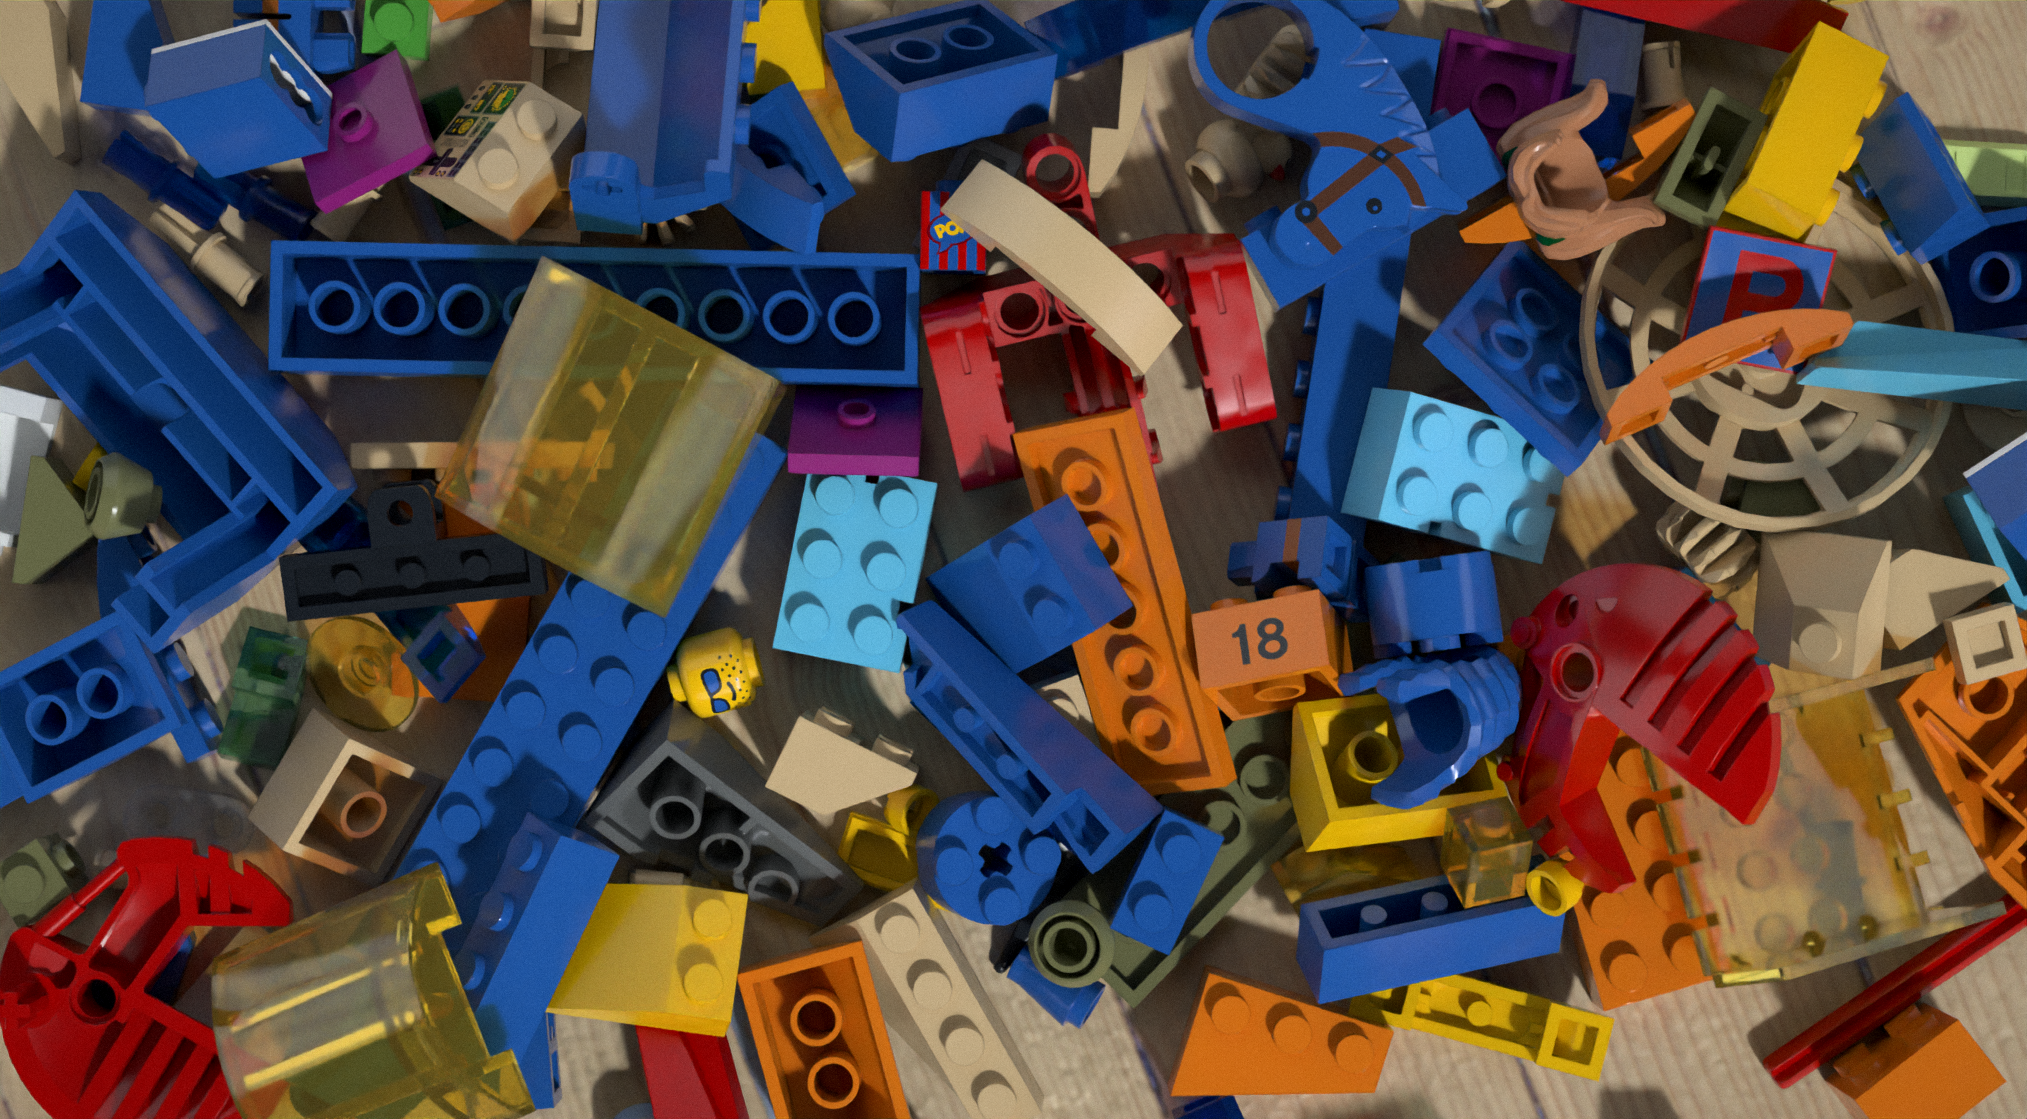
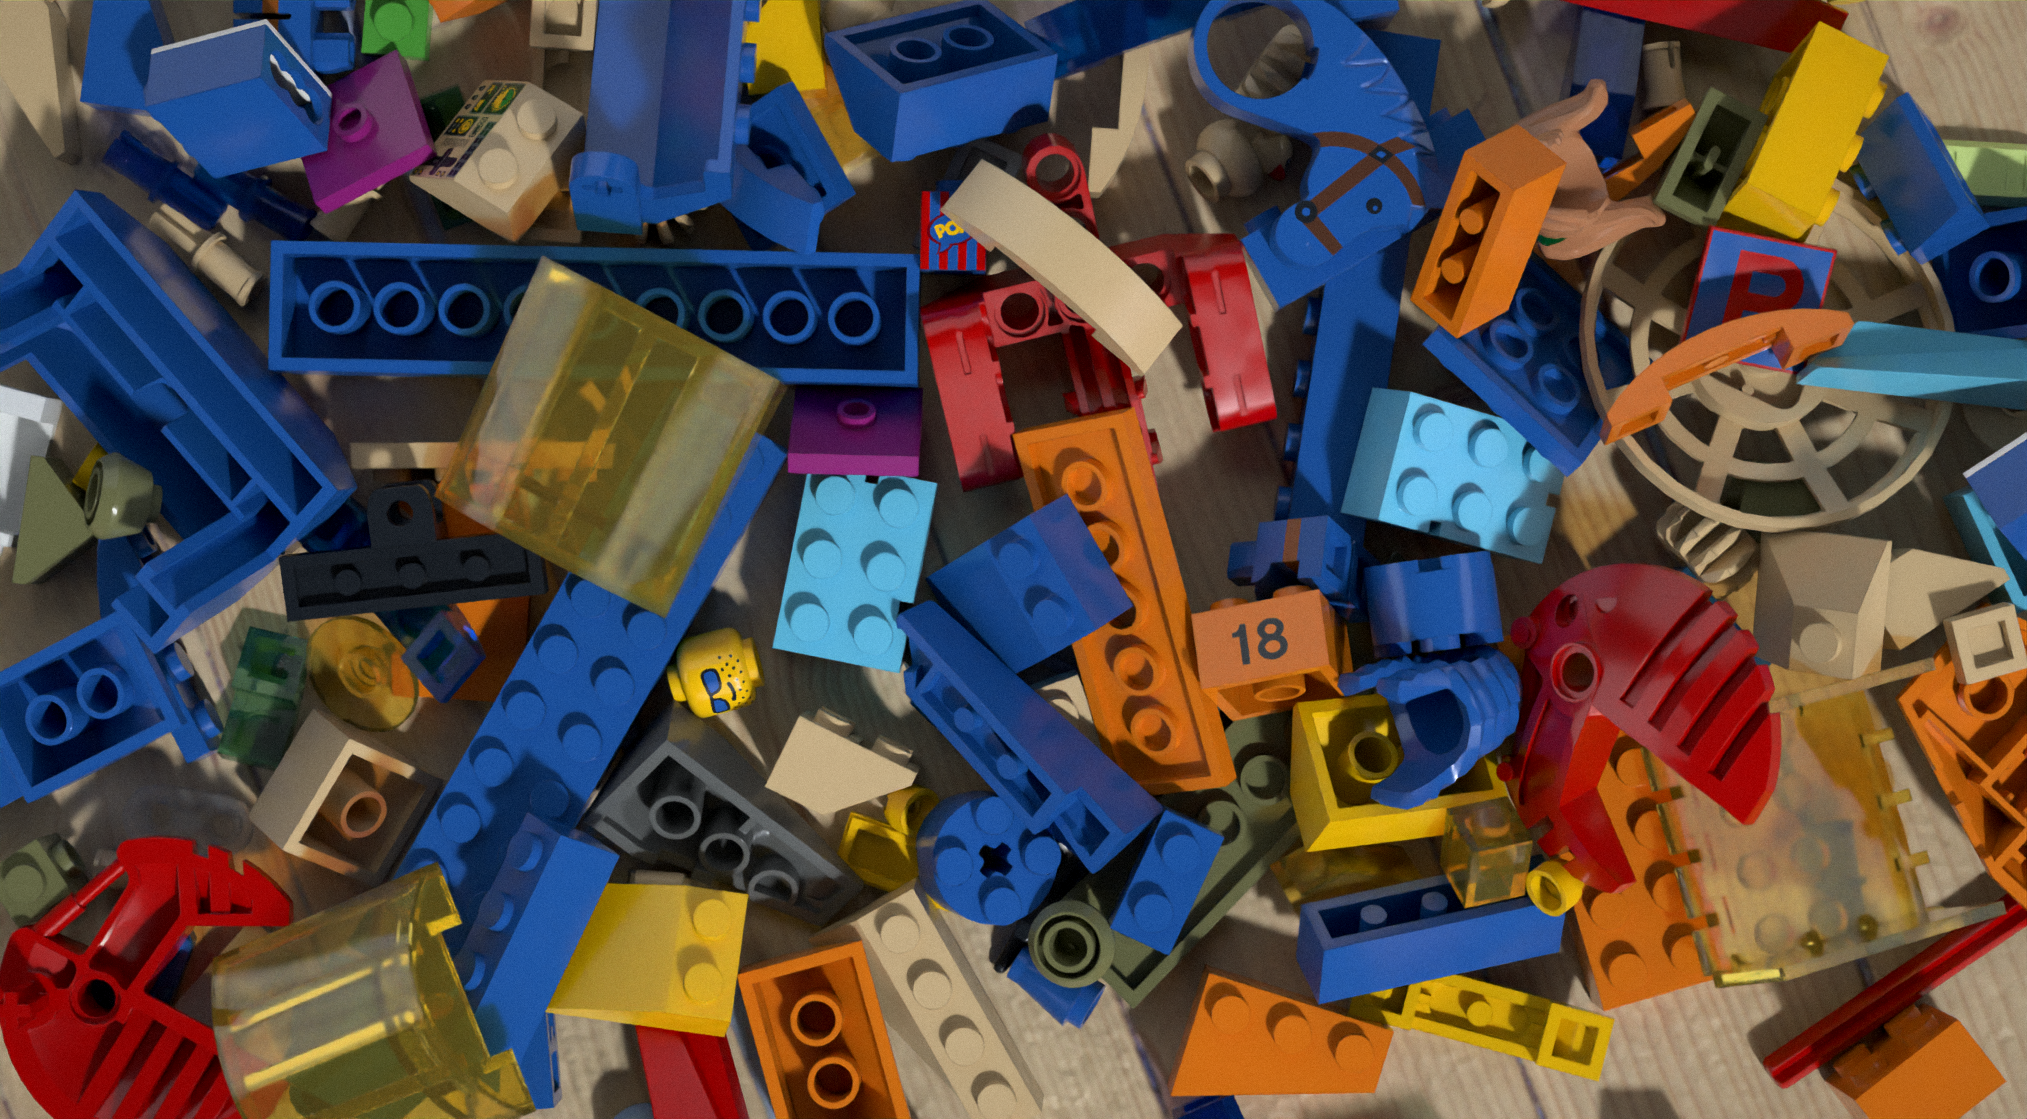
(1487, 230): none -> orange brick
(1496, 80): magenta plate -> none

